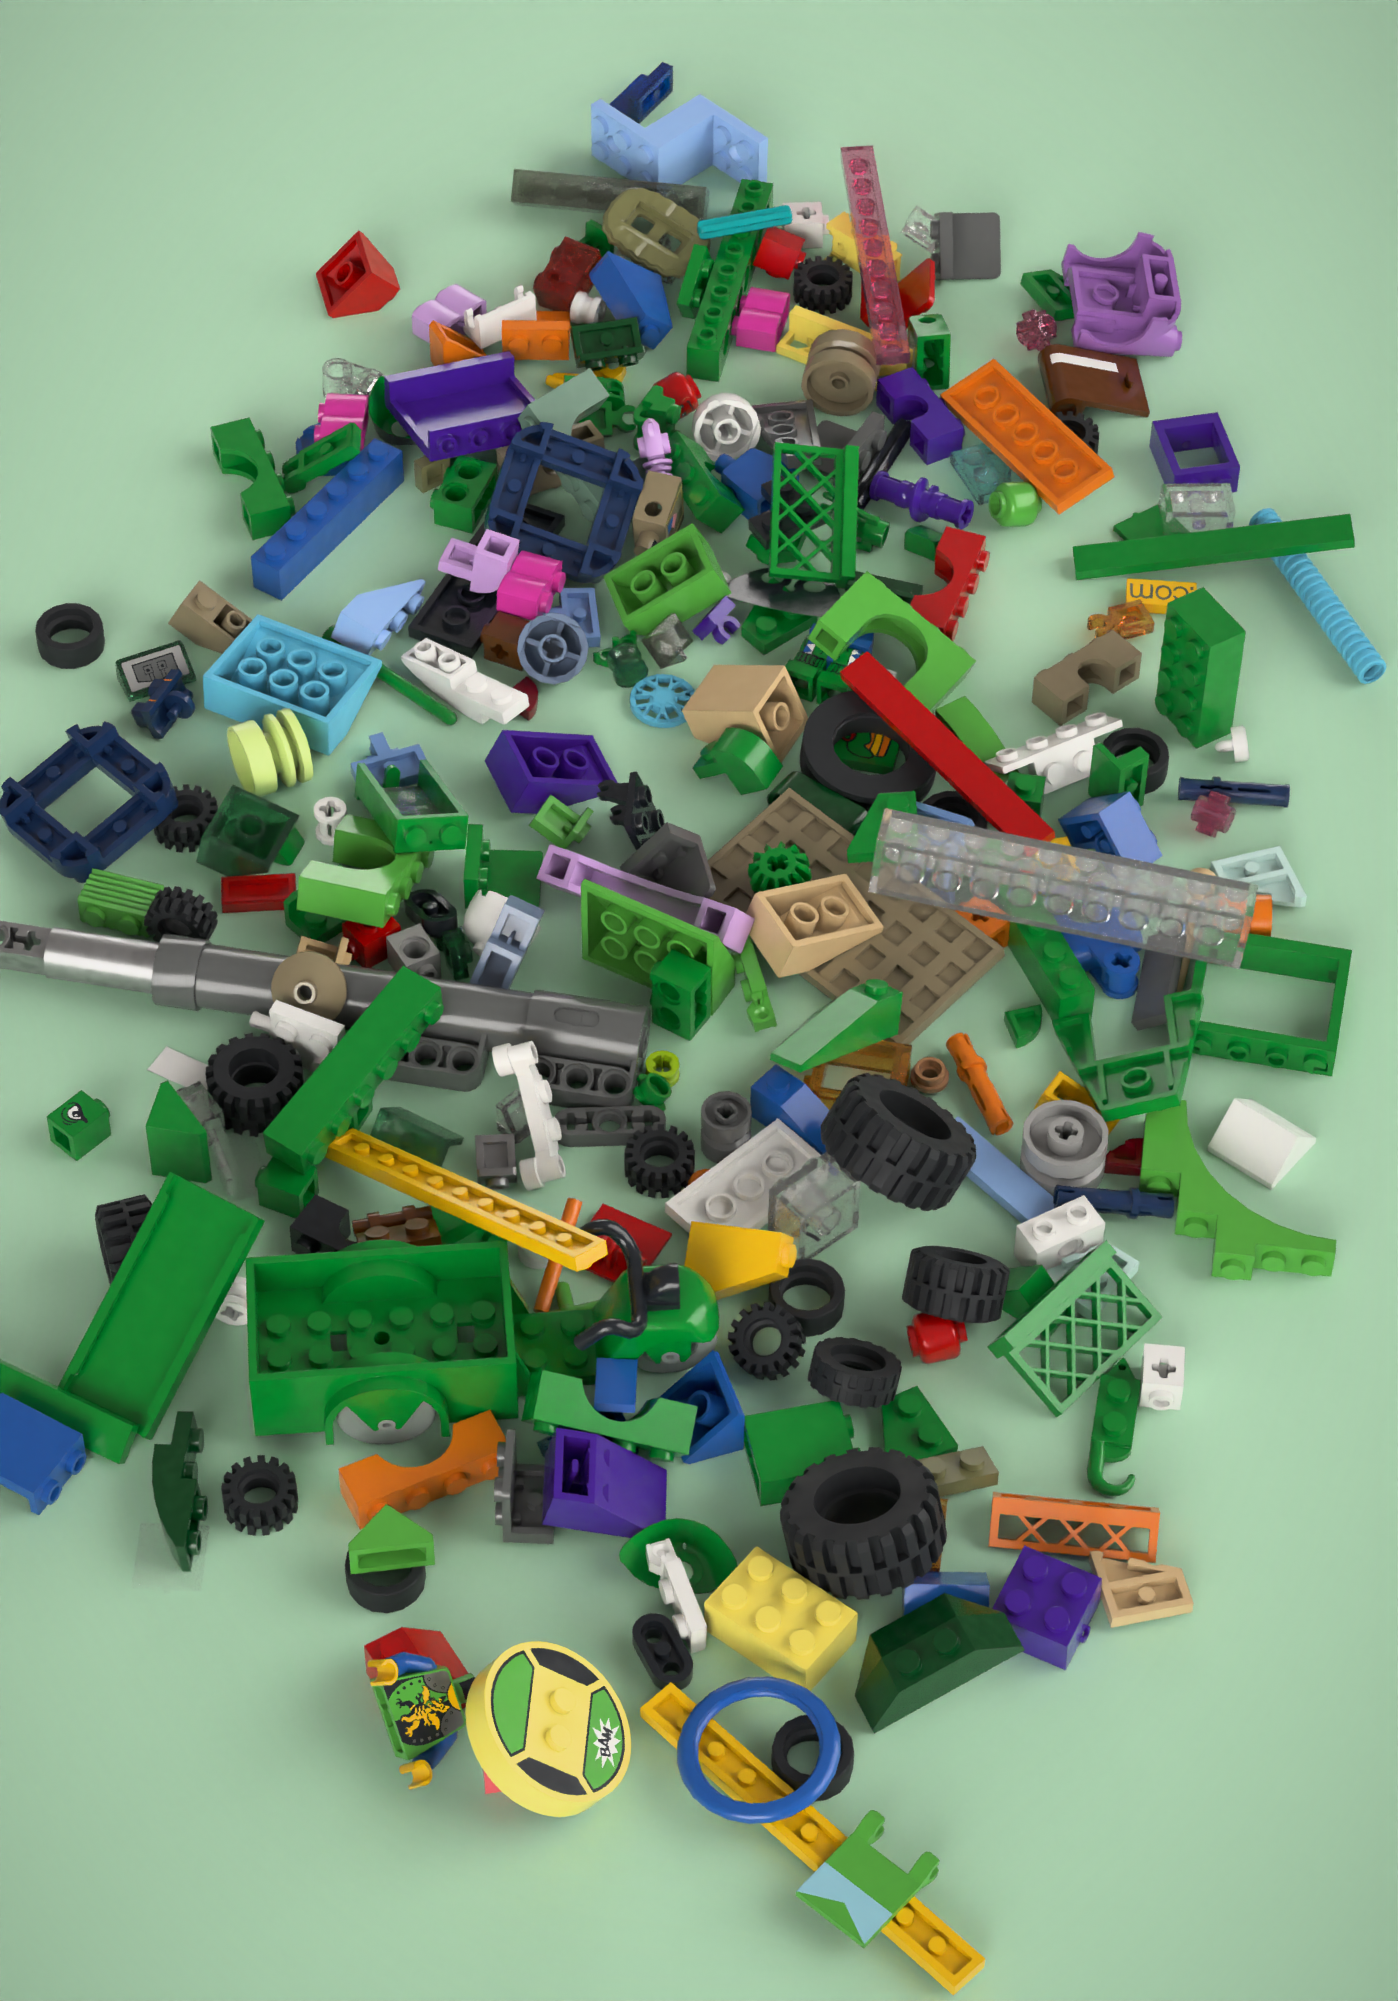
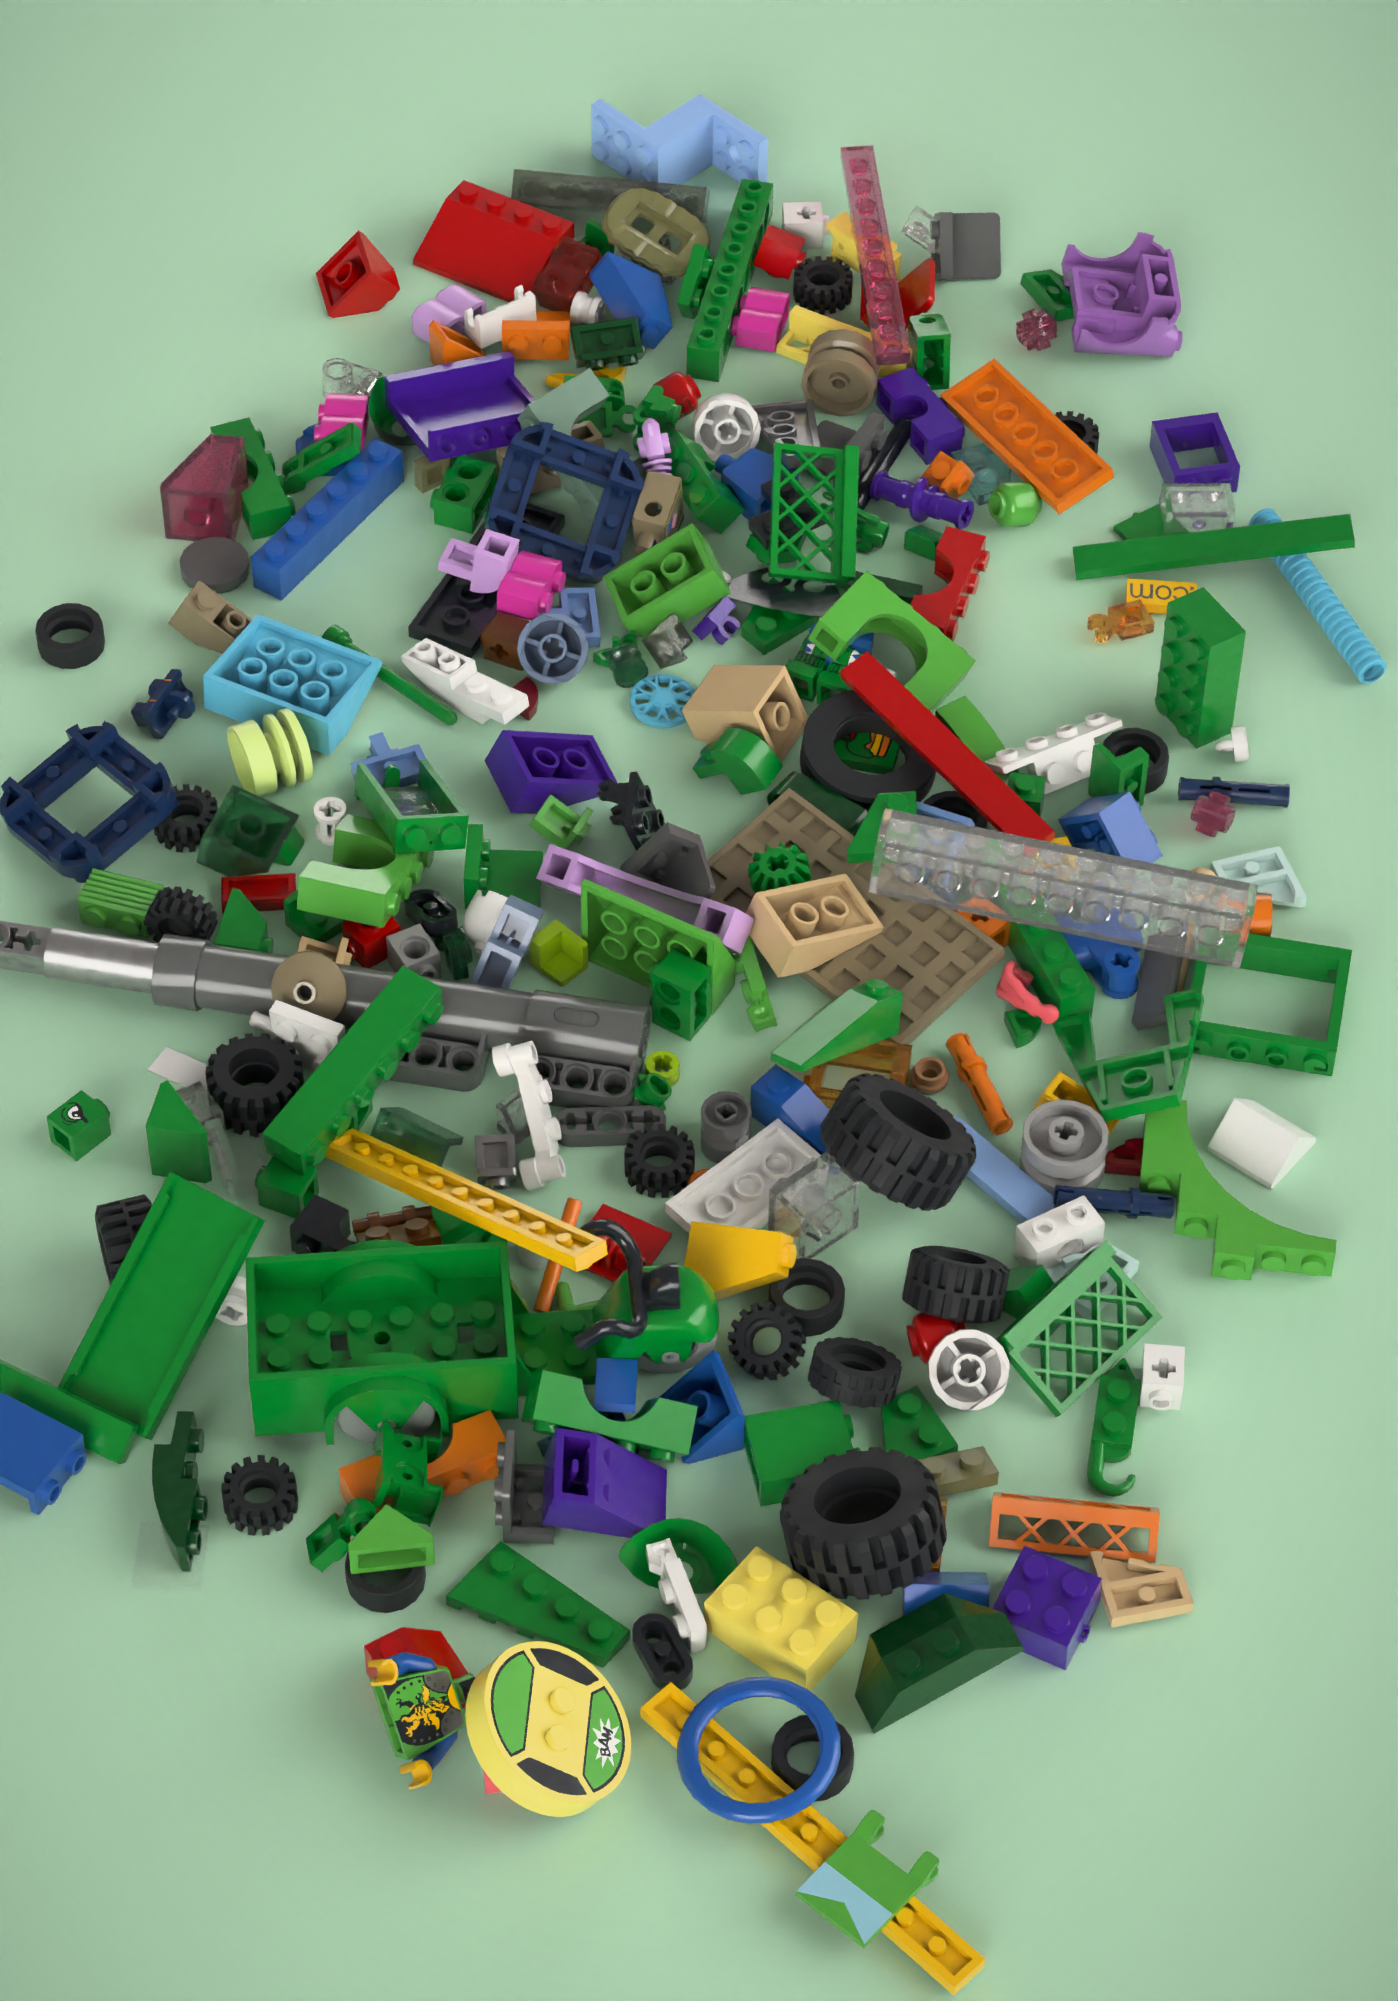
(139, 670): slope -> none
(205, 490): none -> clear pink slope
(215, 562): none -> dark grey tile
(243, 926): none -> green slope
(332, 1537): none -> green plate
(374, 615): light blue slope -> none
(405, 1473): none -> green piece
(490, 241): none -> red slope
(526, 1597): none -> green wing
(559, 953): none -> lime panel
(645, 93): clear blue panel -> none
(744, 222): teal axle -> none
(949, 475): none -> orange bracket
(968, 1369): none -> white cylinder
(1014, 989): none -> coral piece
(1065, 686): dark tan arch -> none
(1091, 379): reddish brown door -> none

